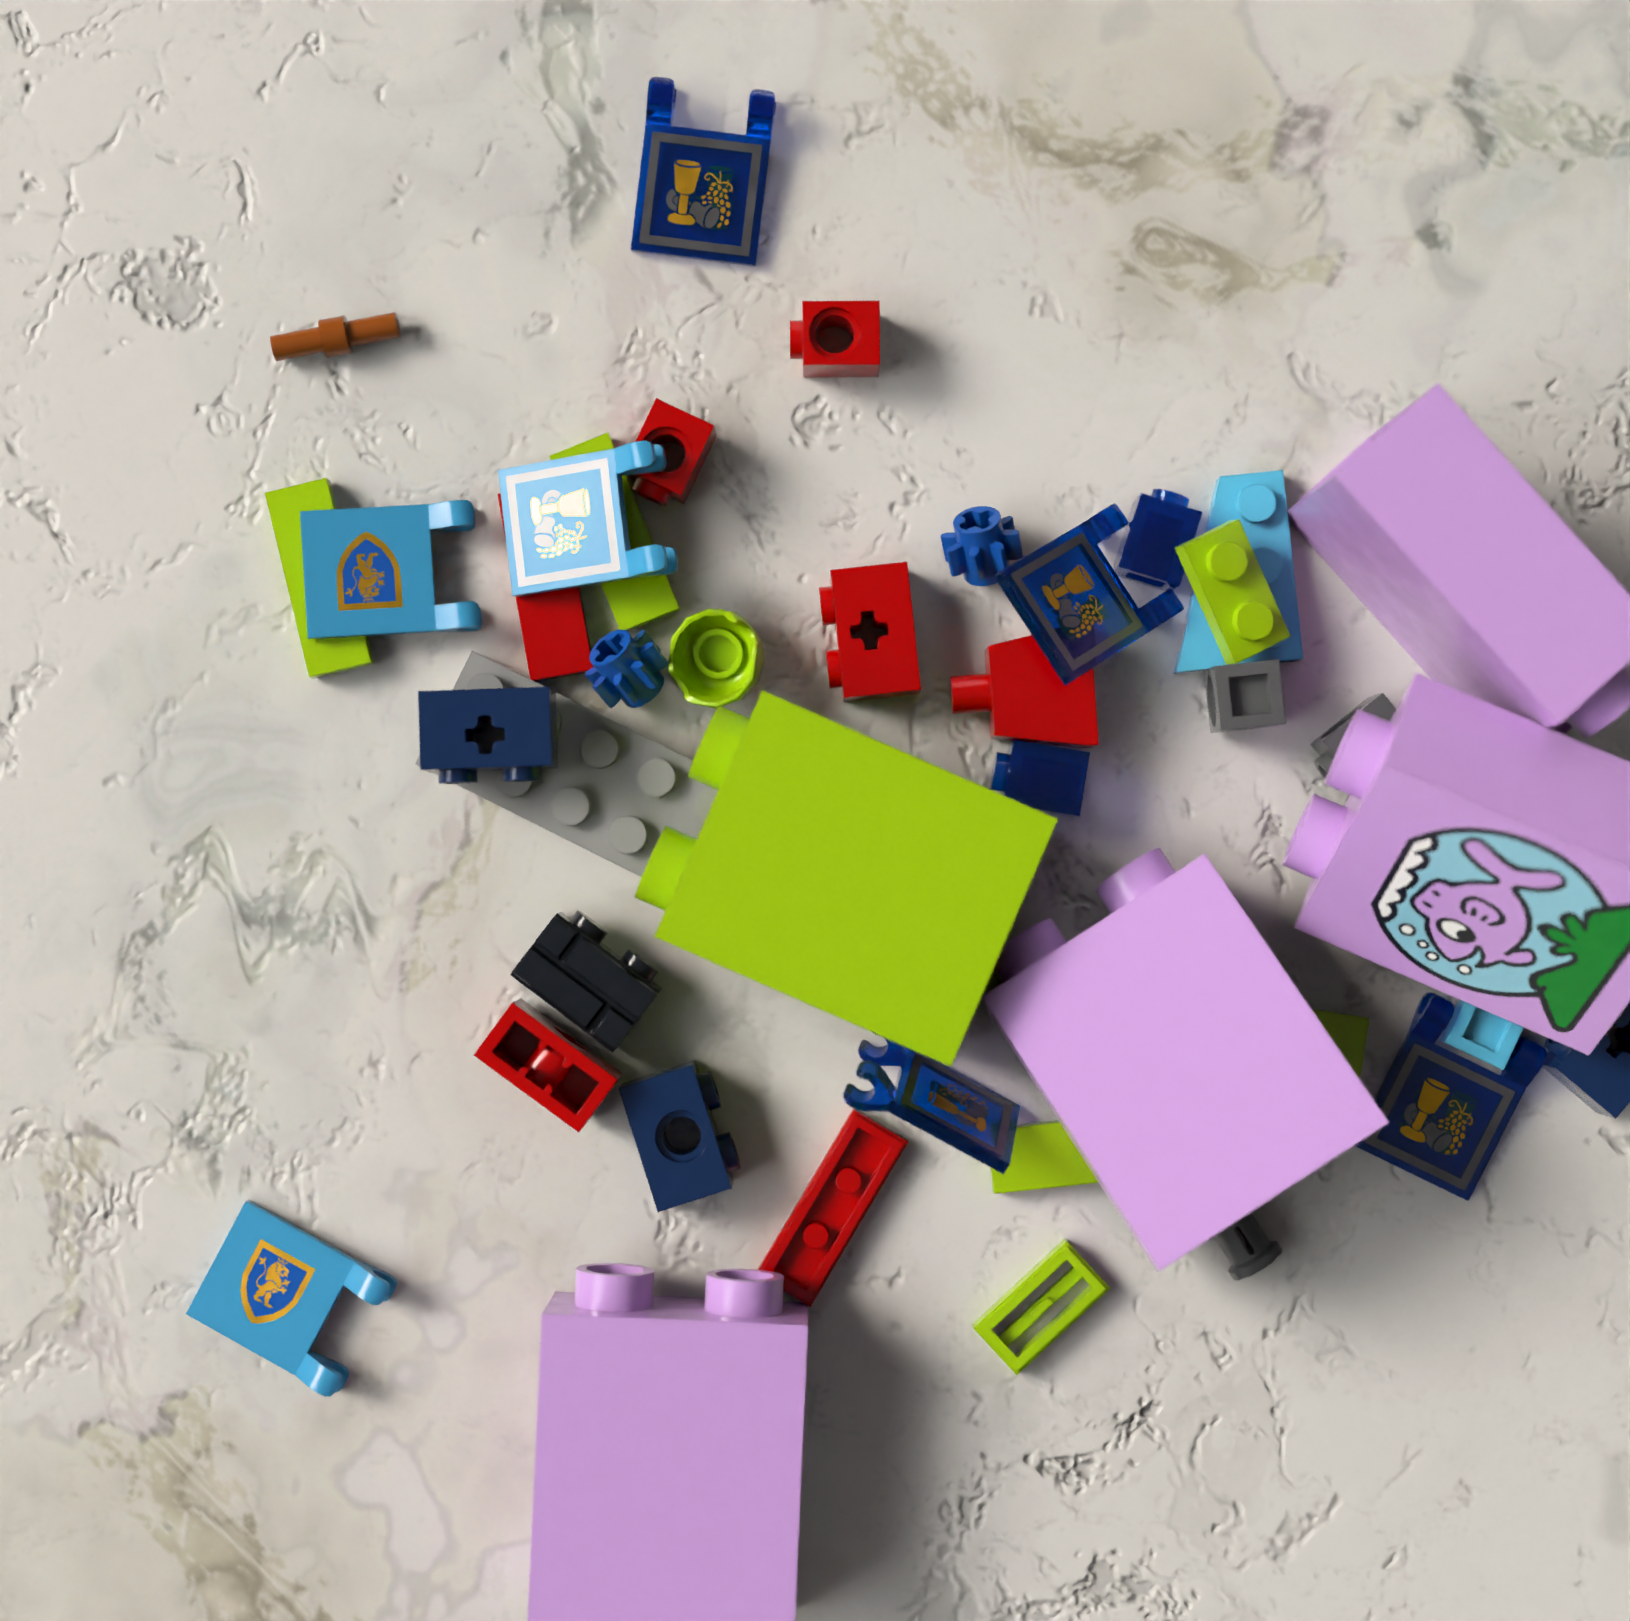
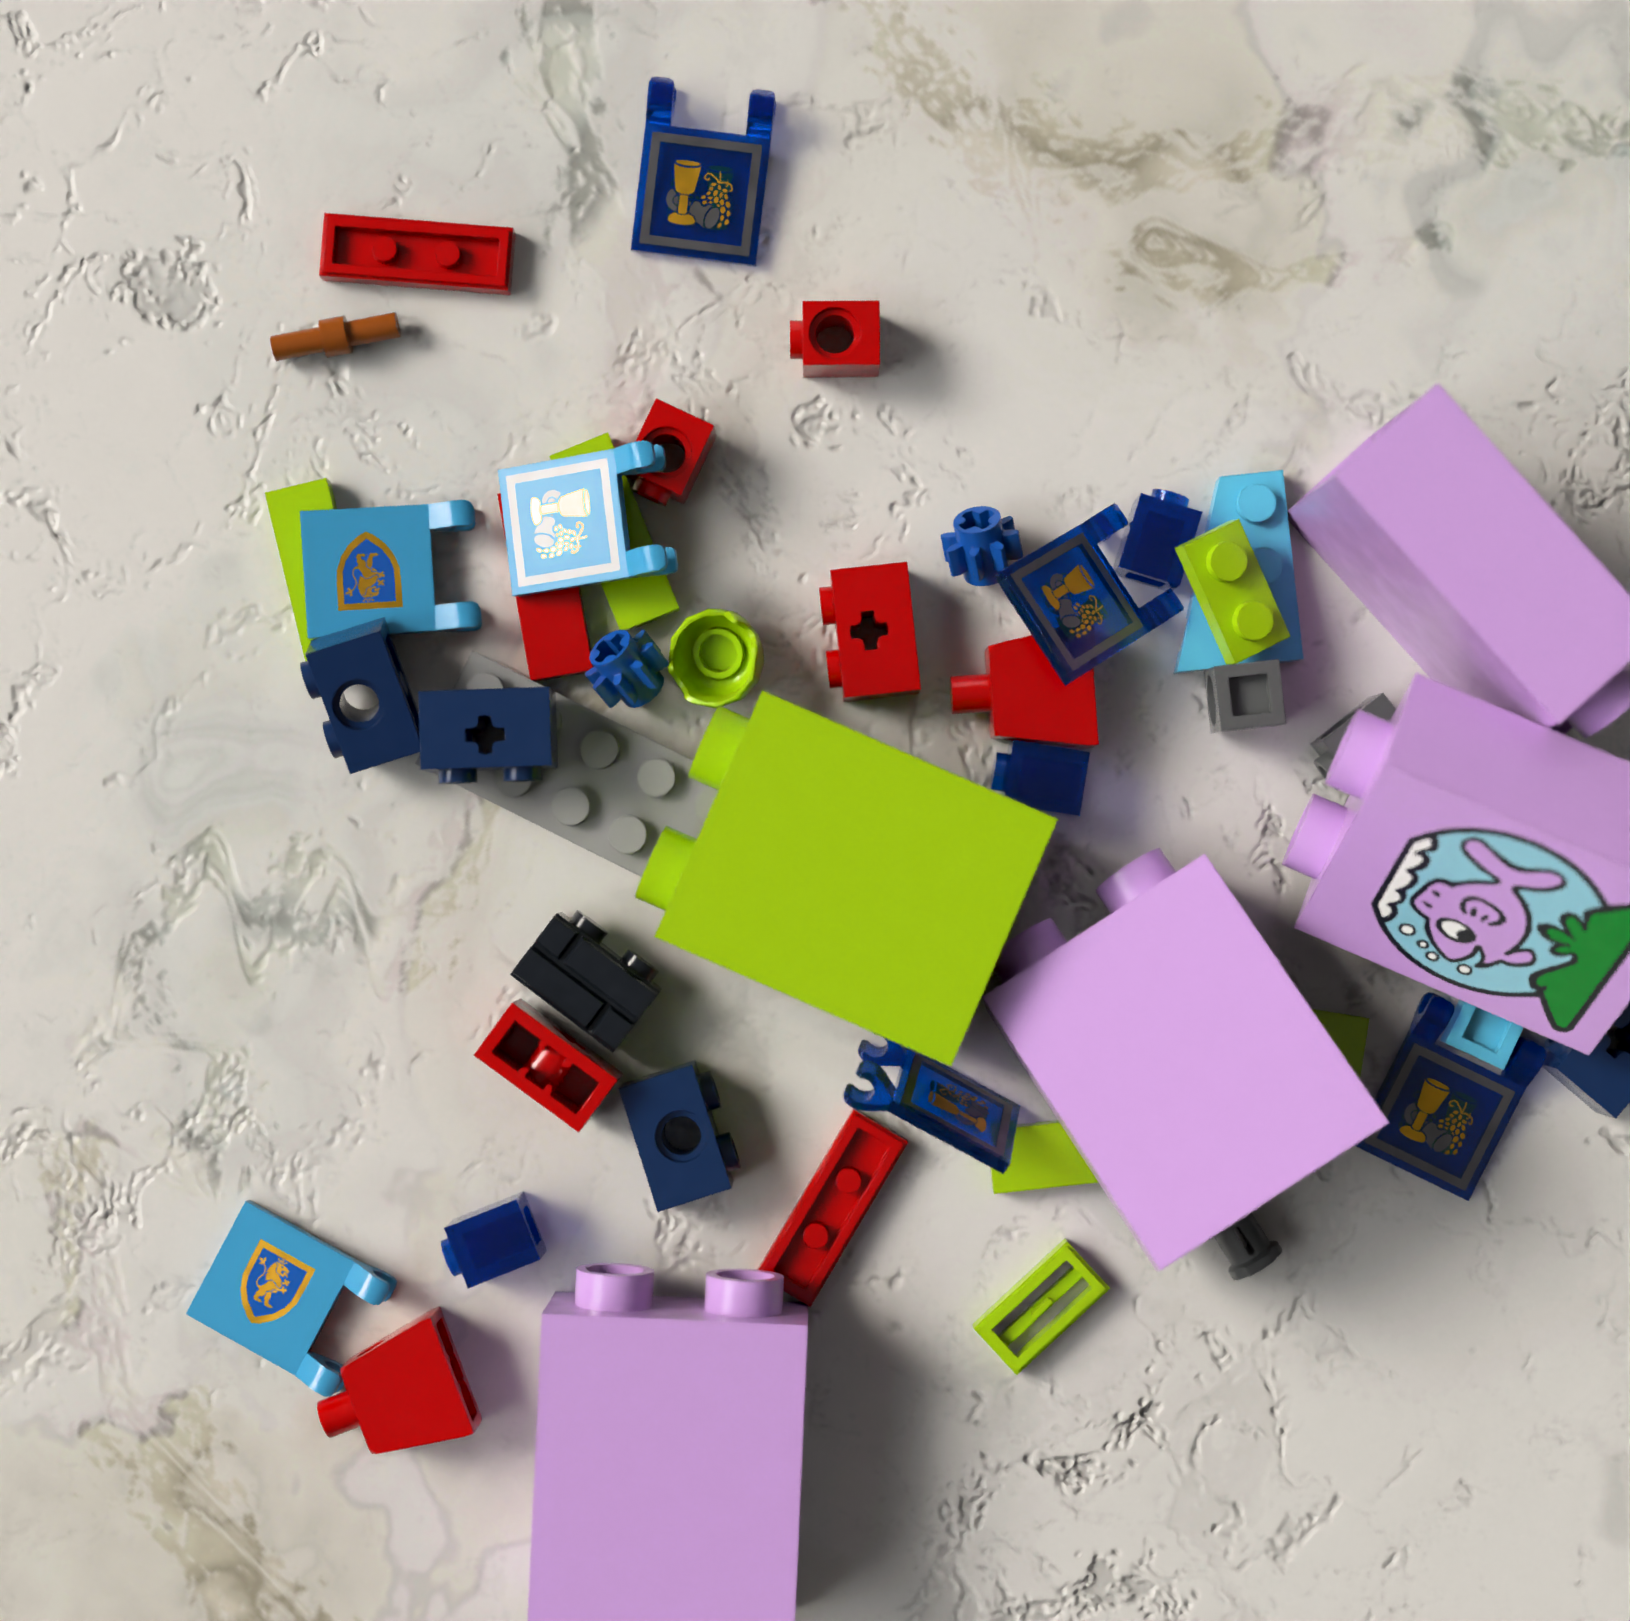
(366, 658): none -> dark blue brick
(404, 1390): none -> red torso
(417, 254): none -> red tile
(493, 1240): none -> clear blue brick

